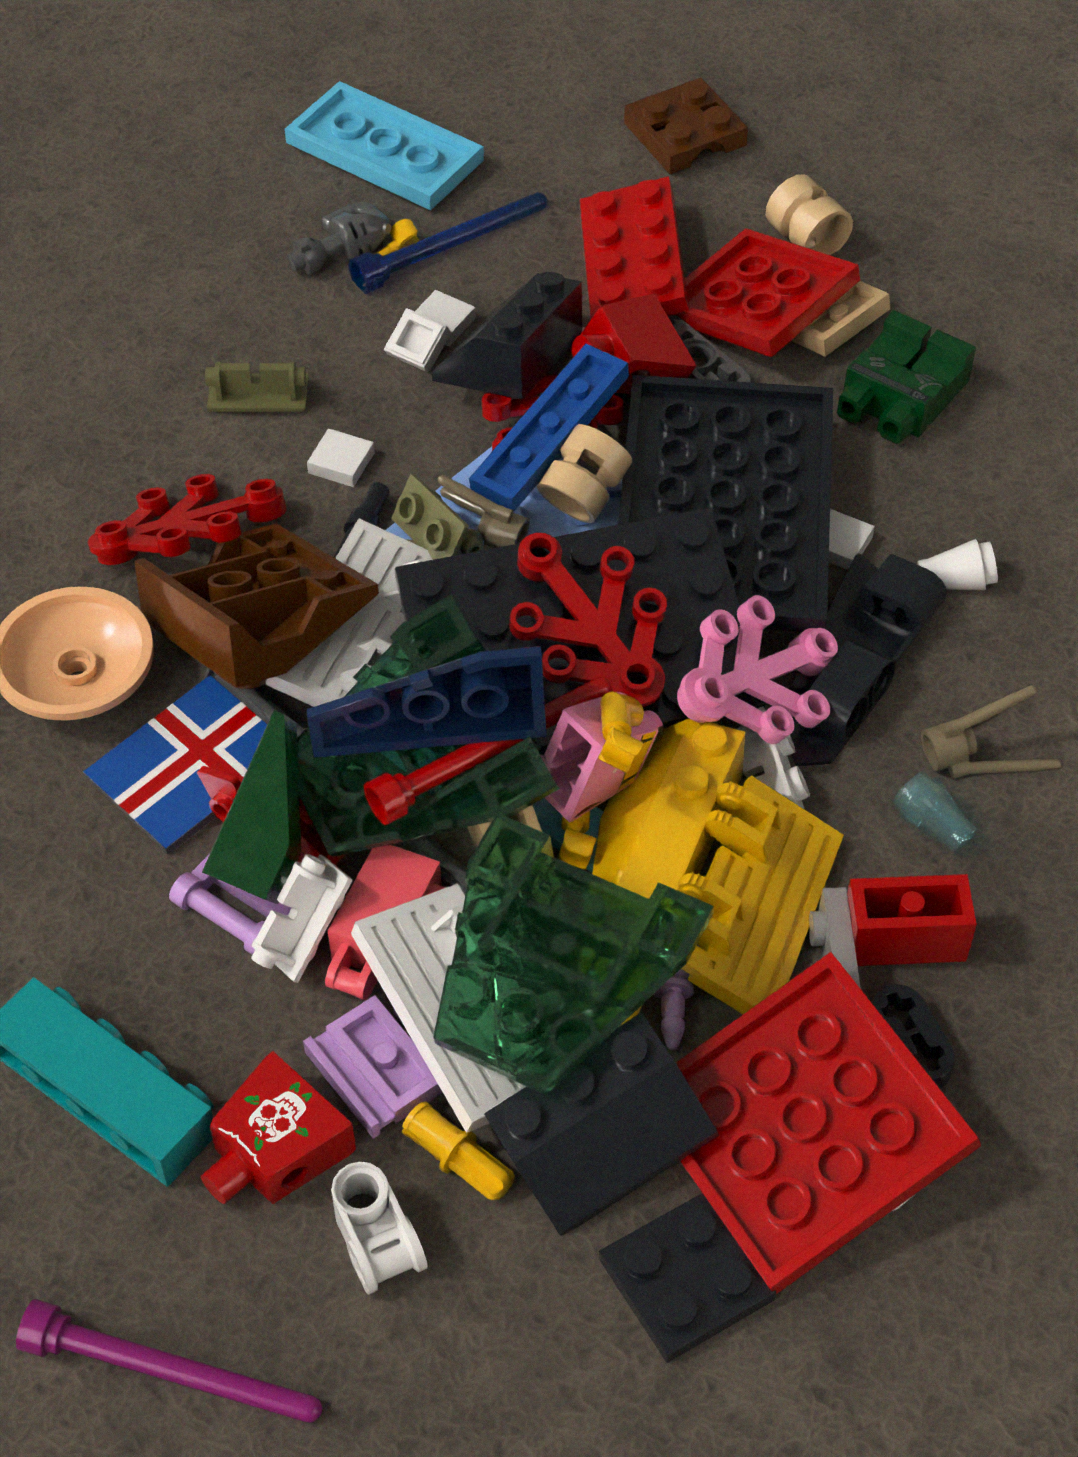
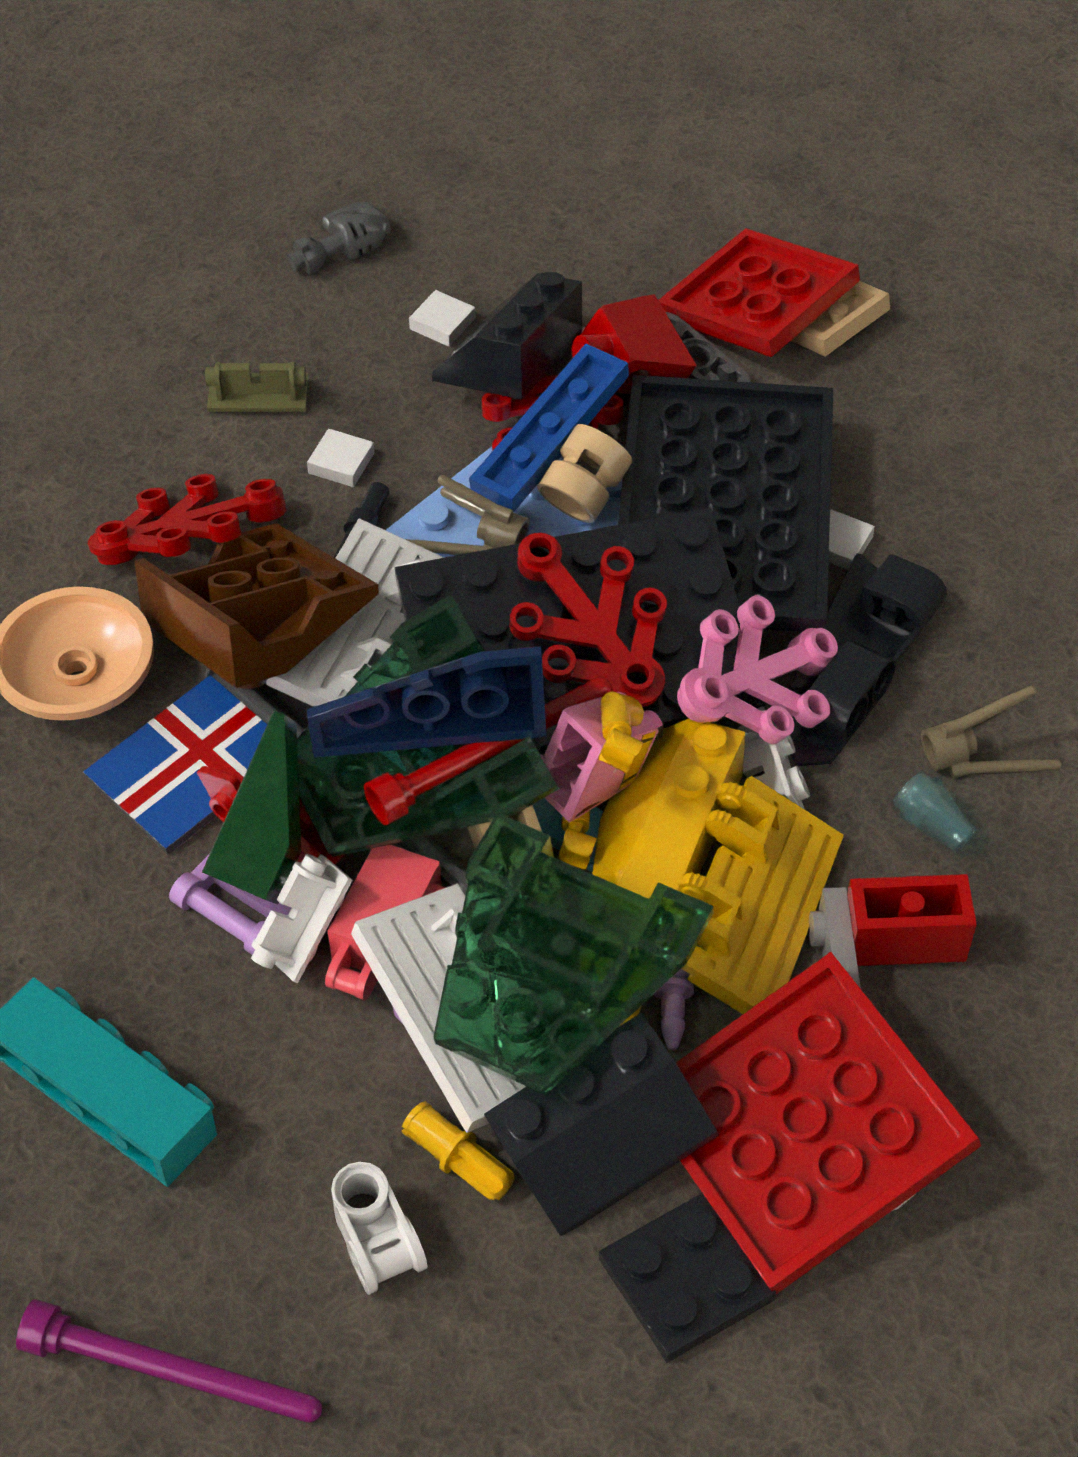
(275, 1135): red torso -> none
(372, 1065): lavender plate -> none
(377, 268): clear blue piece -> none
(384, 145): medium azure plate -> none
(403, 234): yellow hand -> none
(417, 340): white tile -> none
(433, 523): olive hinge -> none
(633, 246): red plate -> none
(685, 124): reddish brown brick -> none
(808, 215): tan wheel -> none
(905, 377): dark green hips -> none
(921, 1029): black beam -> none
(965, 566): white cone -> none

